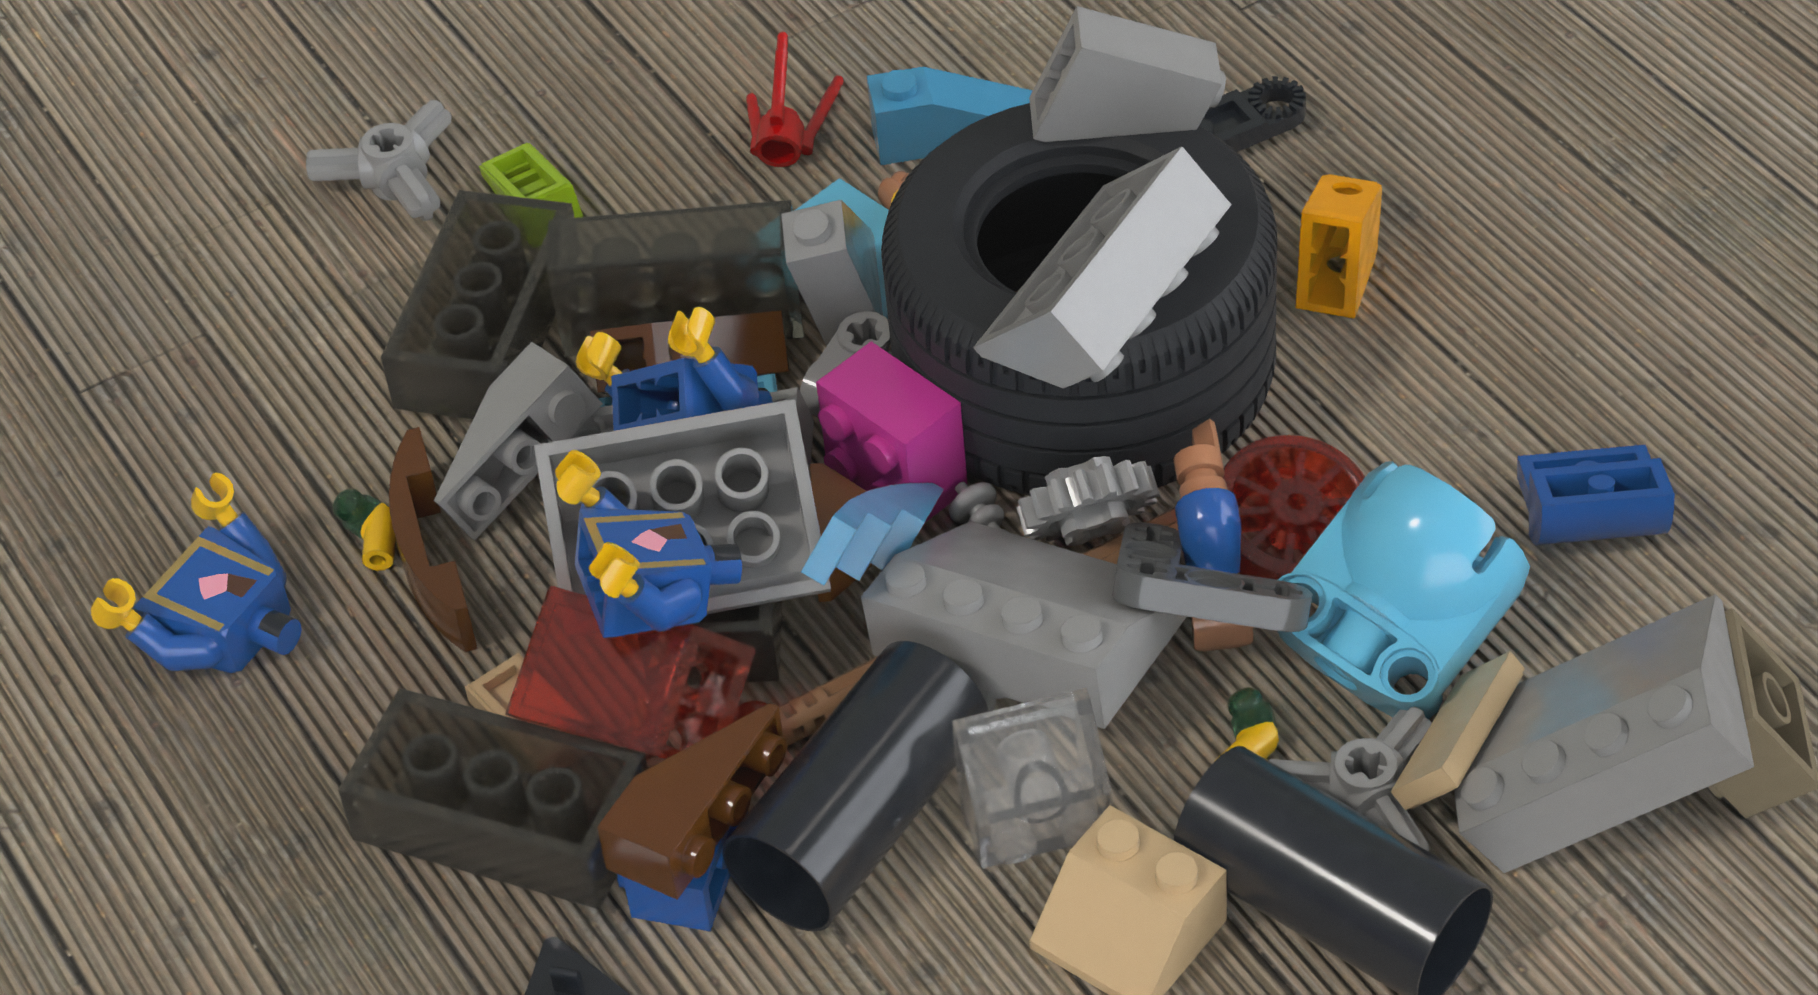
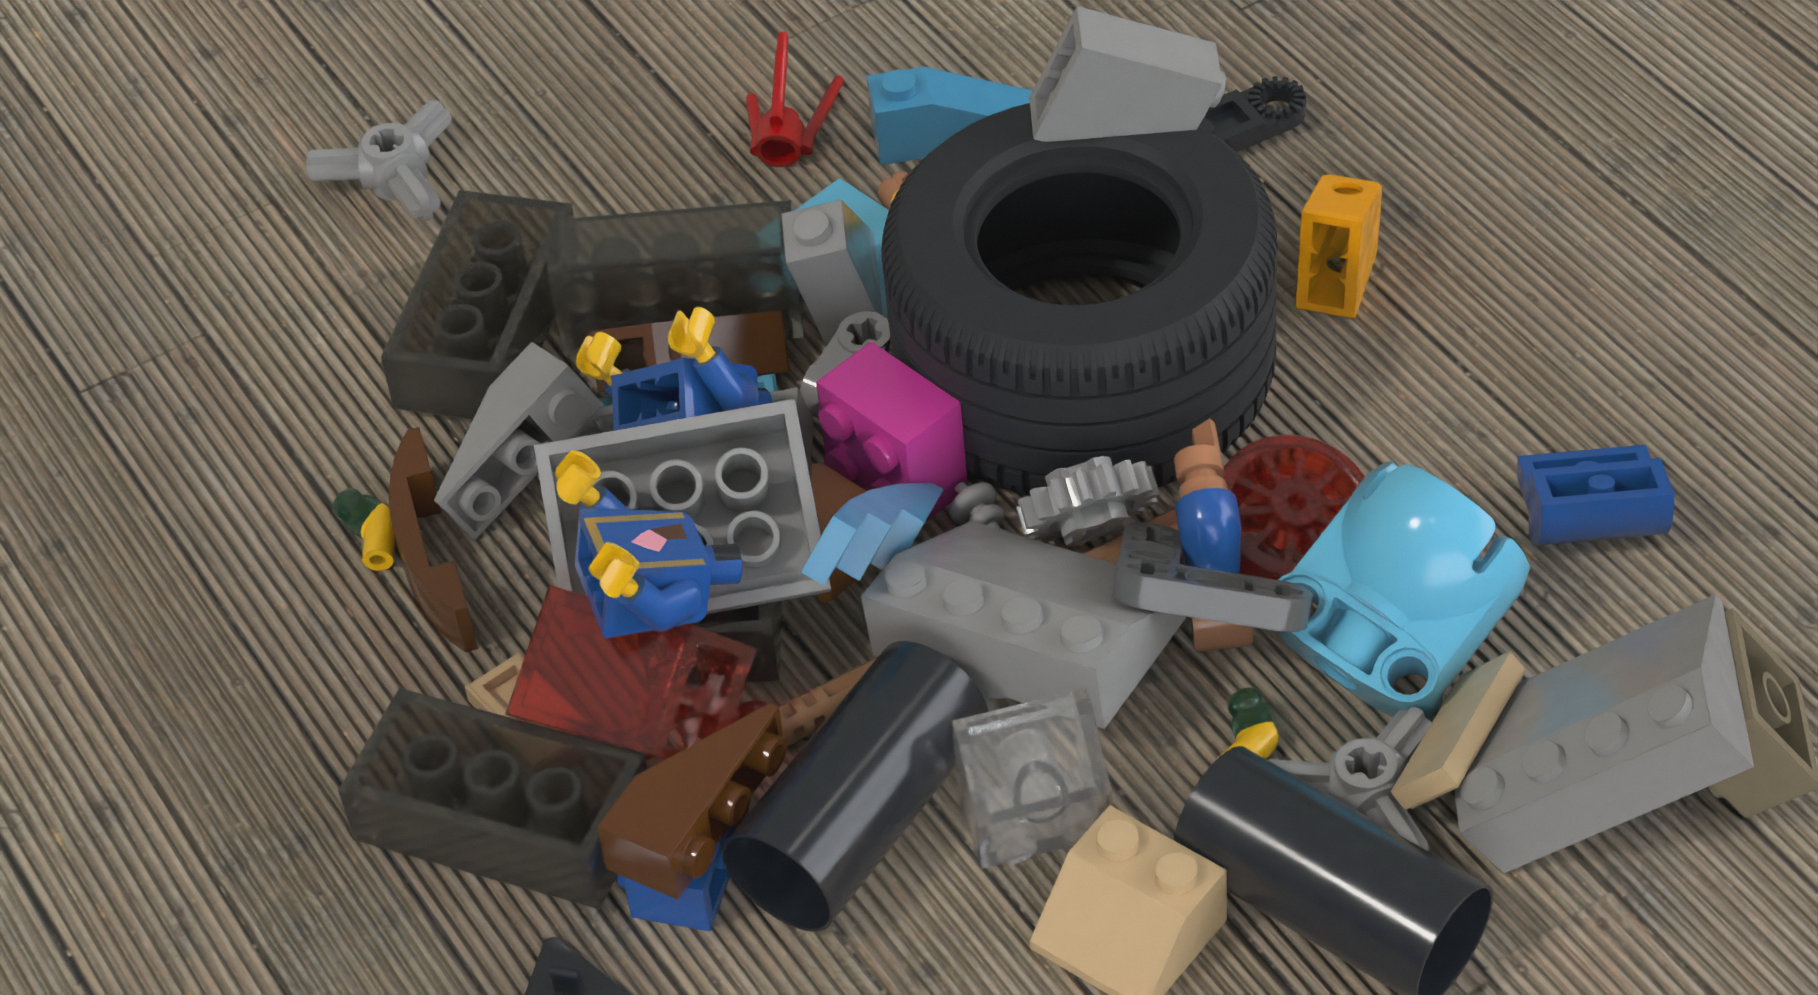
(214, 600): blue torso -> none
(535, 180): lime slope -> none
(1108, 273): slope -> none

